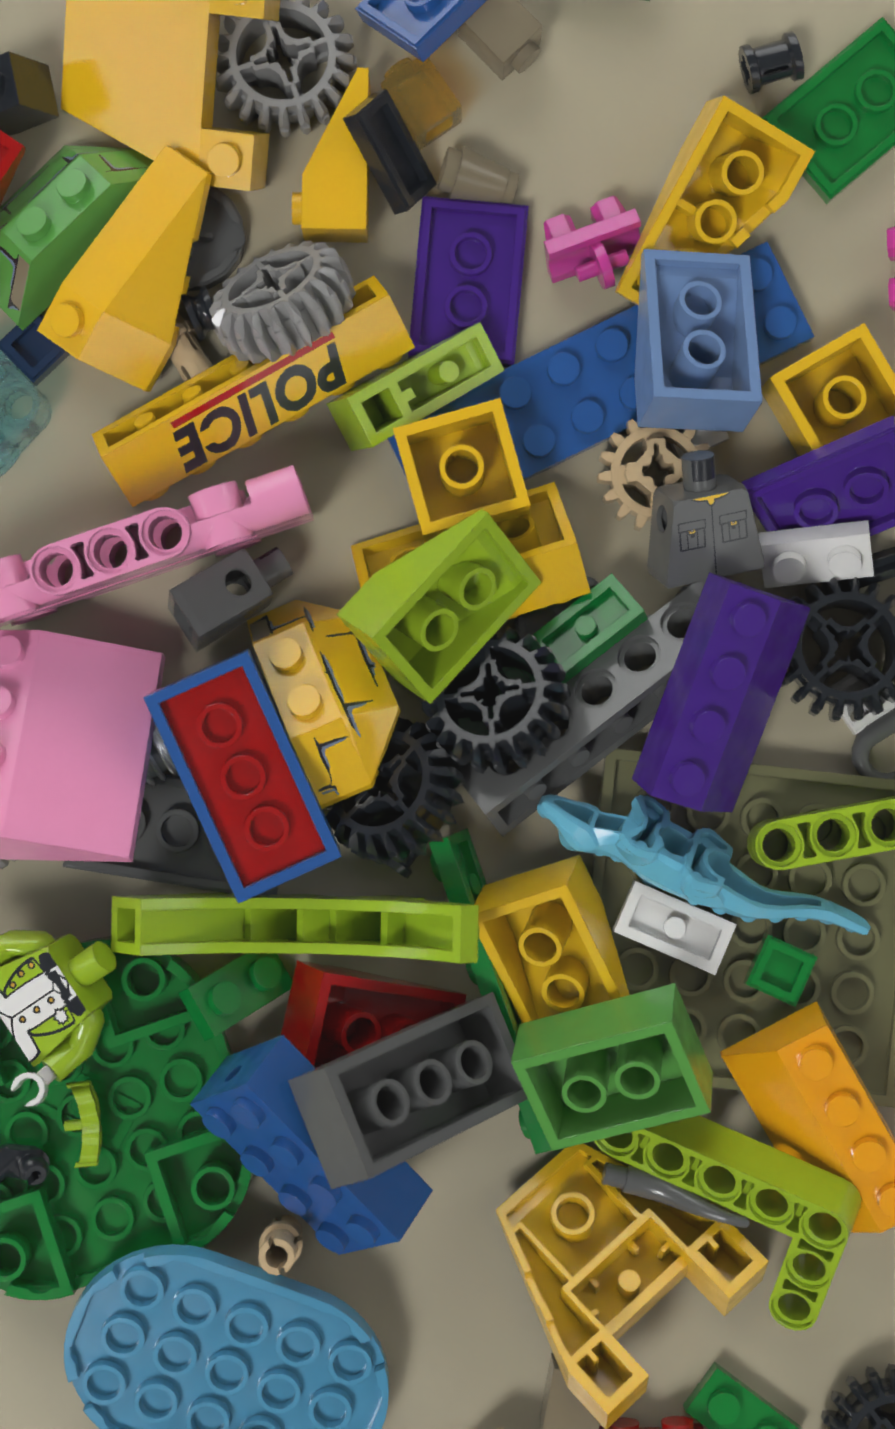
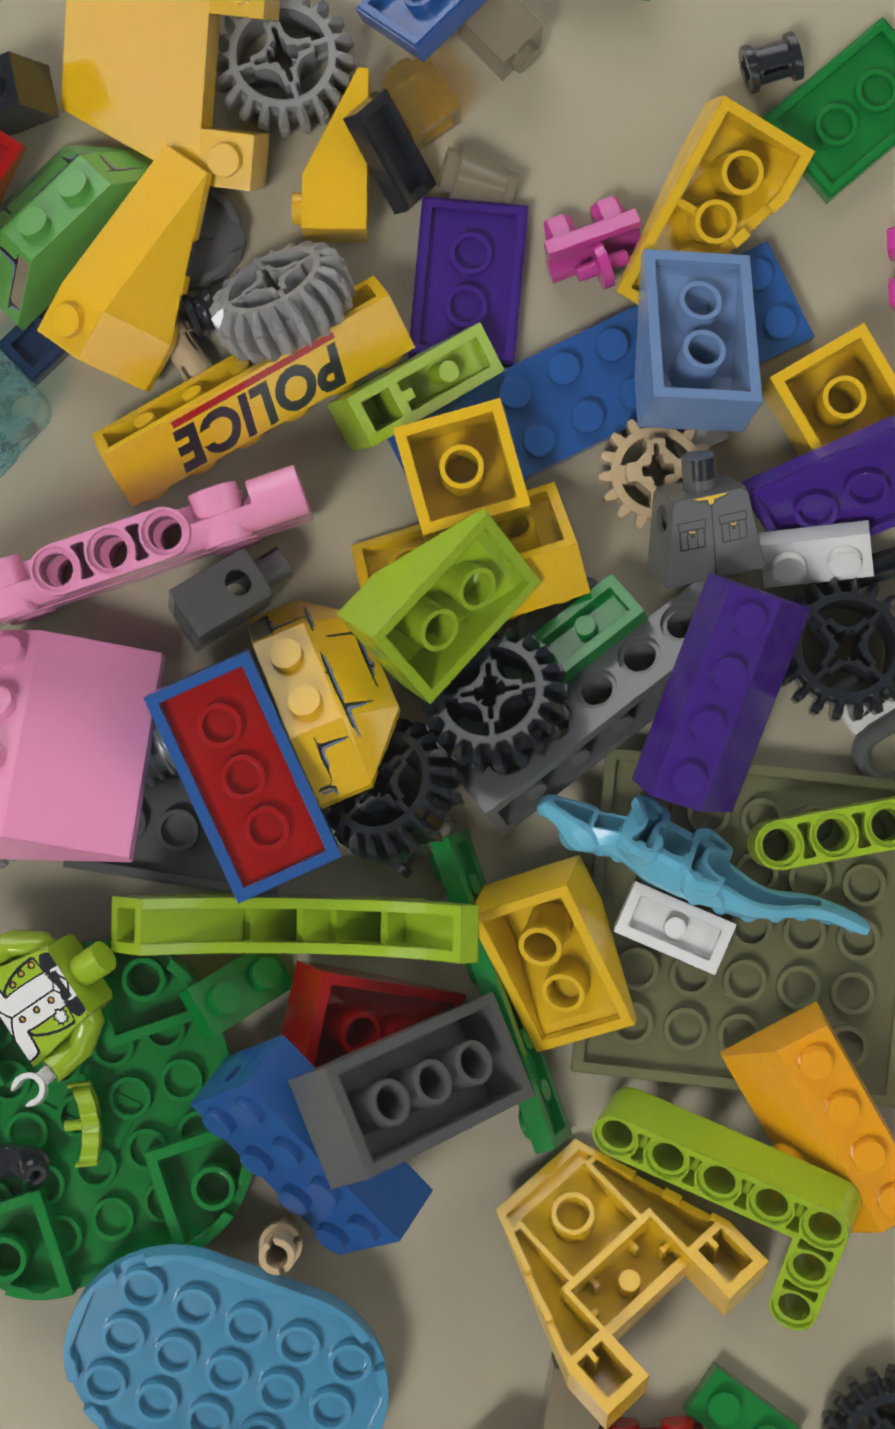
(613, 1067): bright green brick -> none
(647, 1186): dark grey animal -> none
(780, 970): green tile -> none

